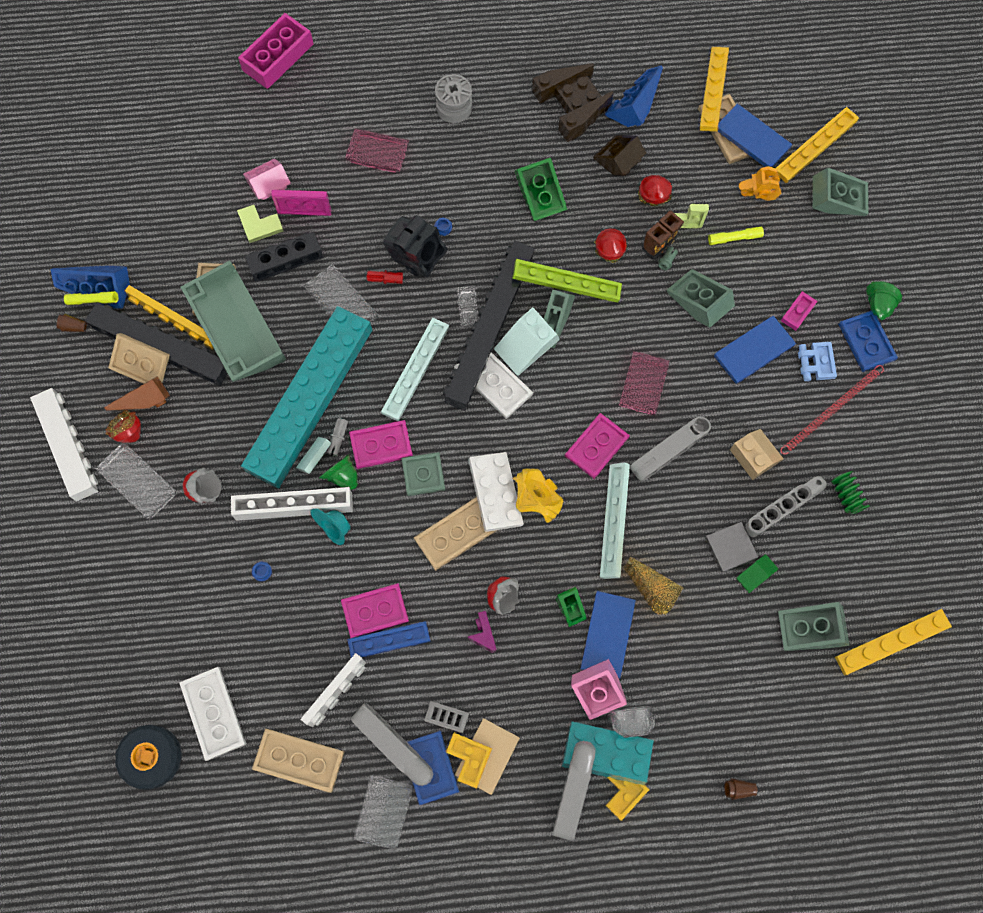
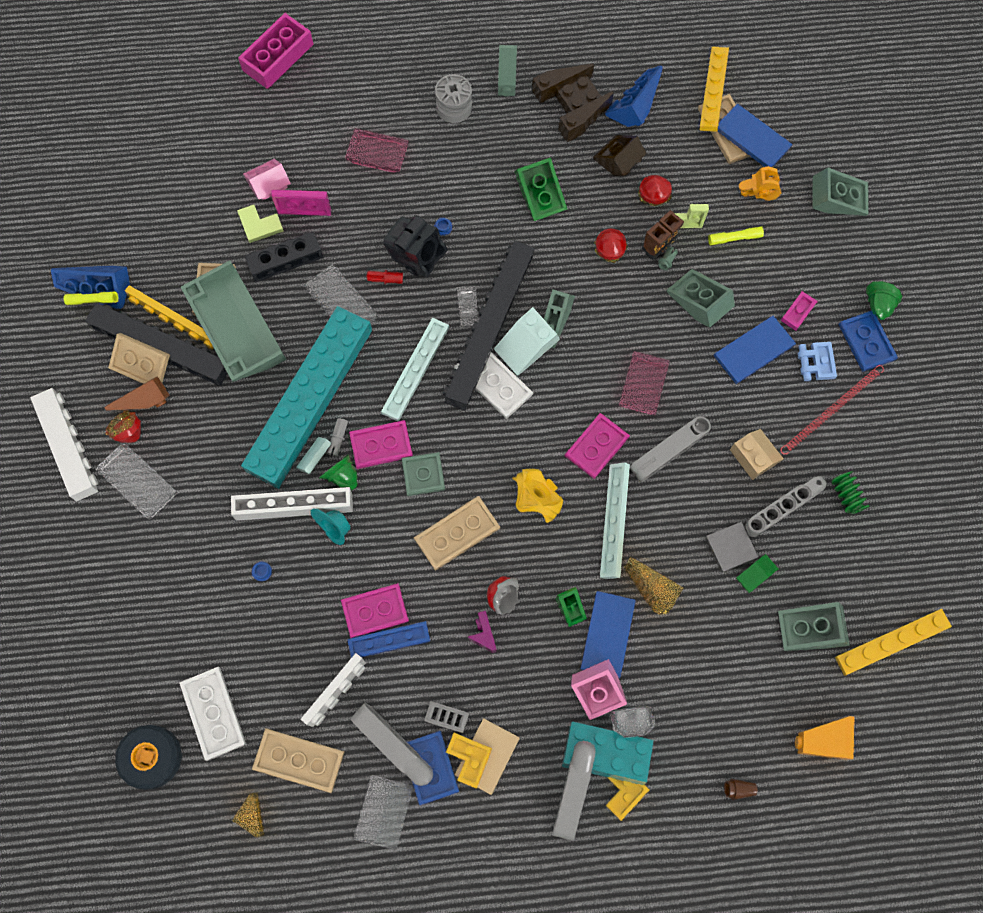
(70, 324): reddish brown cone -> none
(202, 486): light grey hair -> none
(250, 816): none -> clear yellow slope
(495, 491): white plate -> none
(507, 70): none -> sand green slope
(567, 280): lime plate -> none
(816, 144): yellow plate -> none
(828, 740): none -> light orange slope

